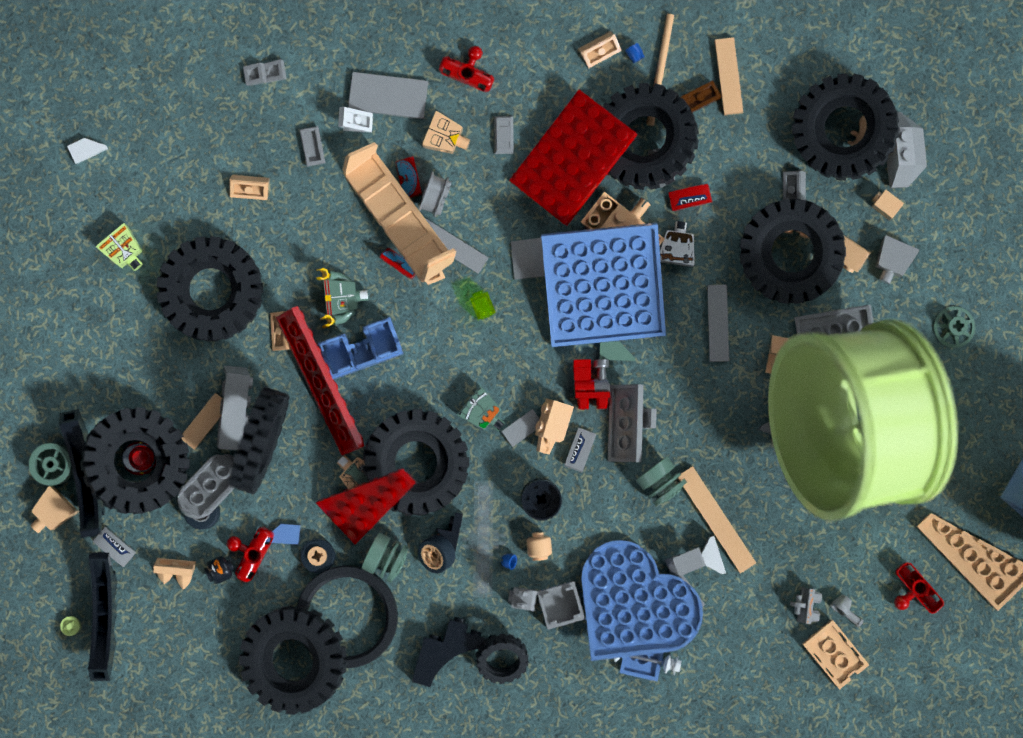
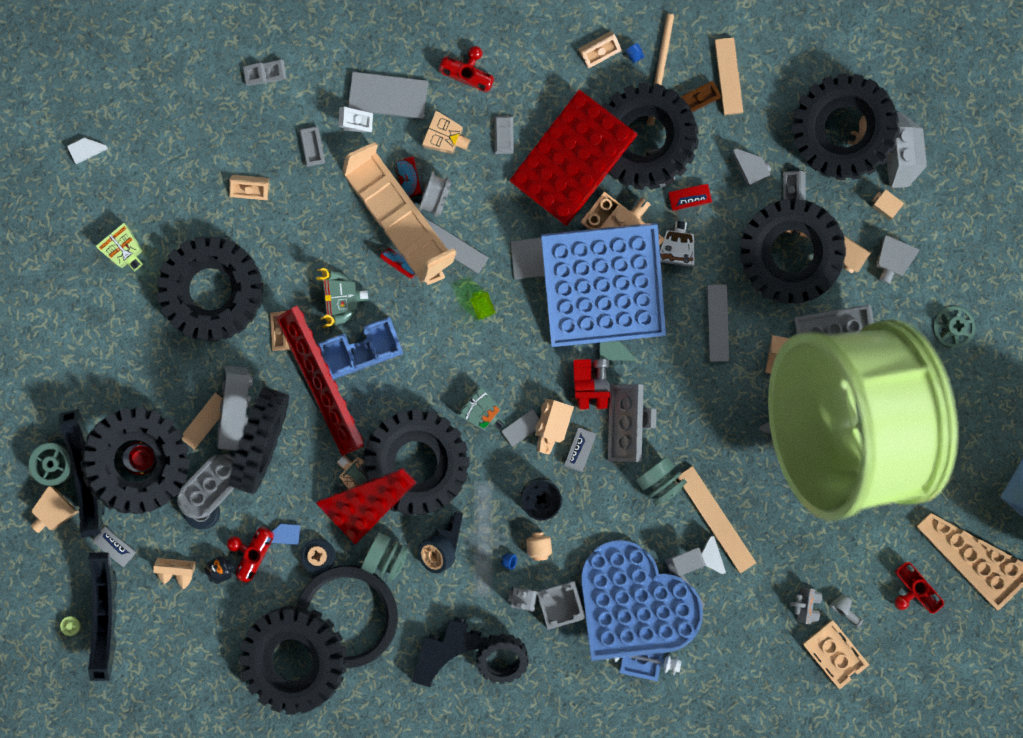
(751, 167): none -> light grey slope

